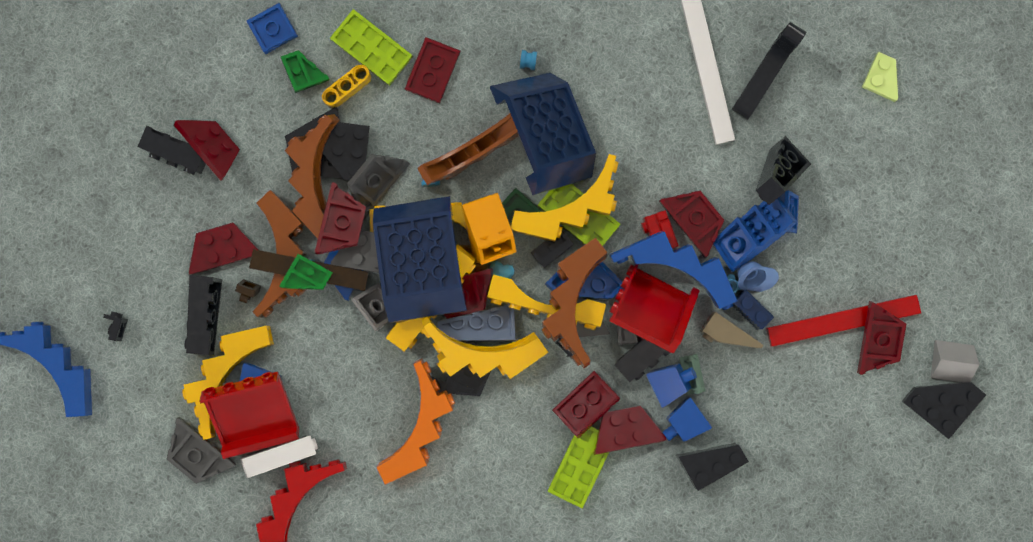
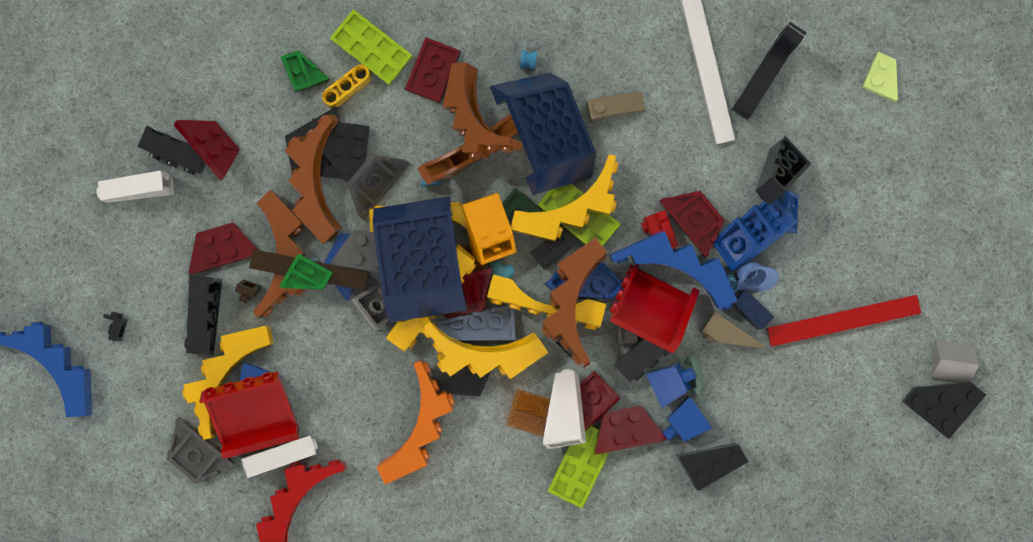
(136, 187): none -> white slope
(272, 28): blue tile -> none
(340, 222): dark red wing -> none
(468, 120): none -> dark orange arch
(529, 412): none -> clear orange slope
(565, 412): none -> white slope
(614, 106): none -> dark tan slope
(881, 339): dark red wing -> none

